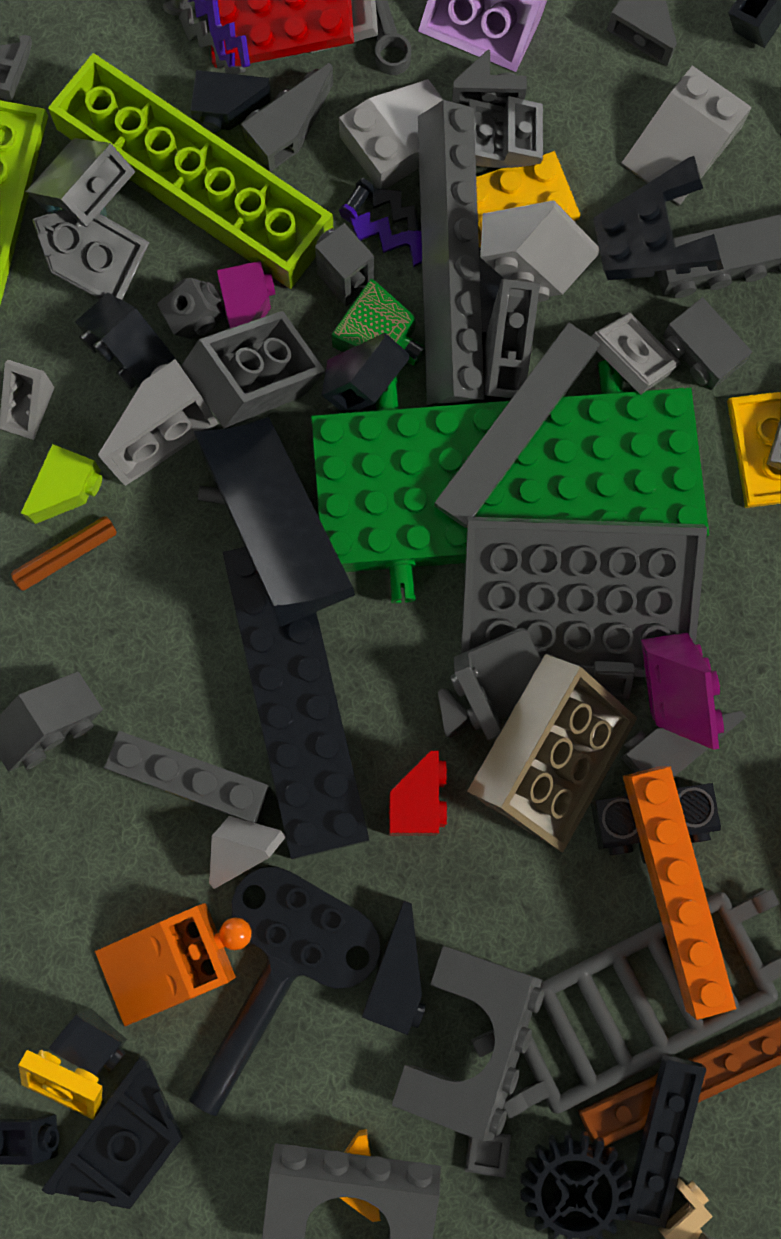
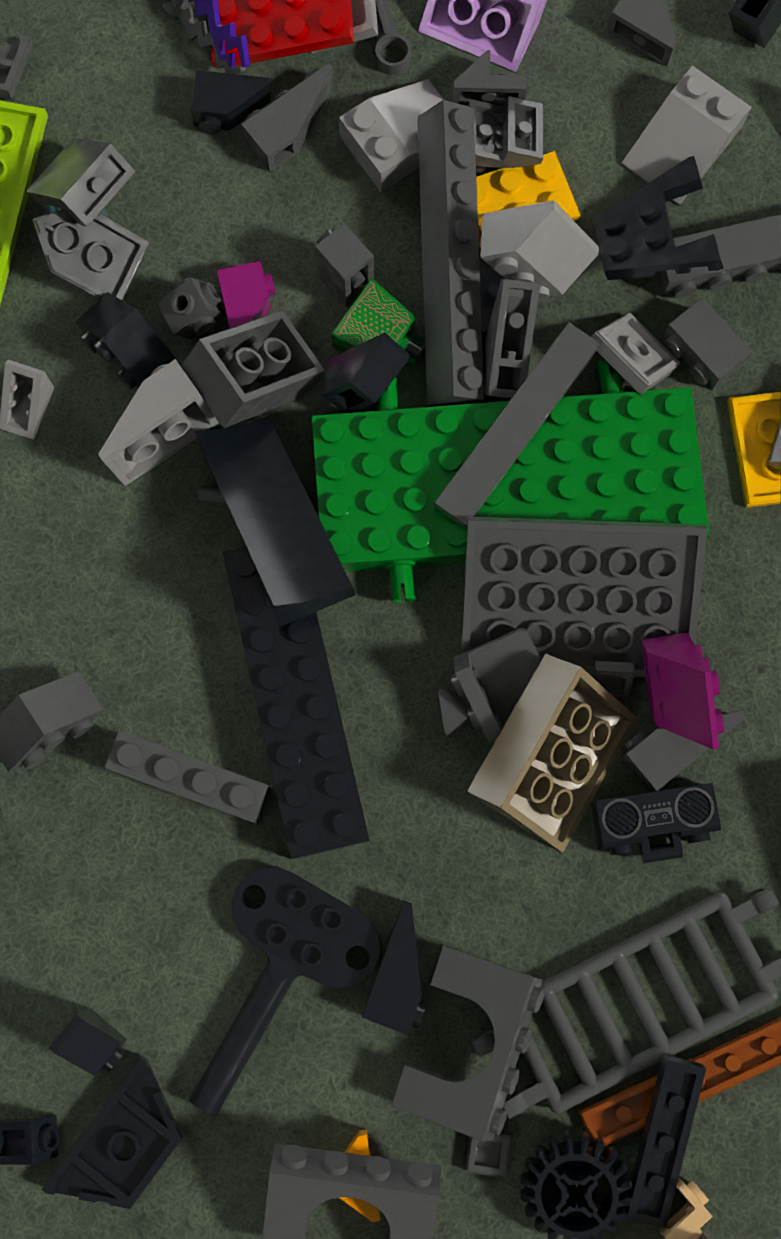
(61, 485): lime slope -> none
(63, 553): dark orange axle -> none
(71, 1089): yellow plate -> none
(166, 963): orange slope -> none
(194, 170): lime brick -> none
(240, 846): light grey slope -> none
(364, 229): piece -> none
(415, 800): red slope -> none
(679, 892): orange brick -> none

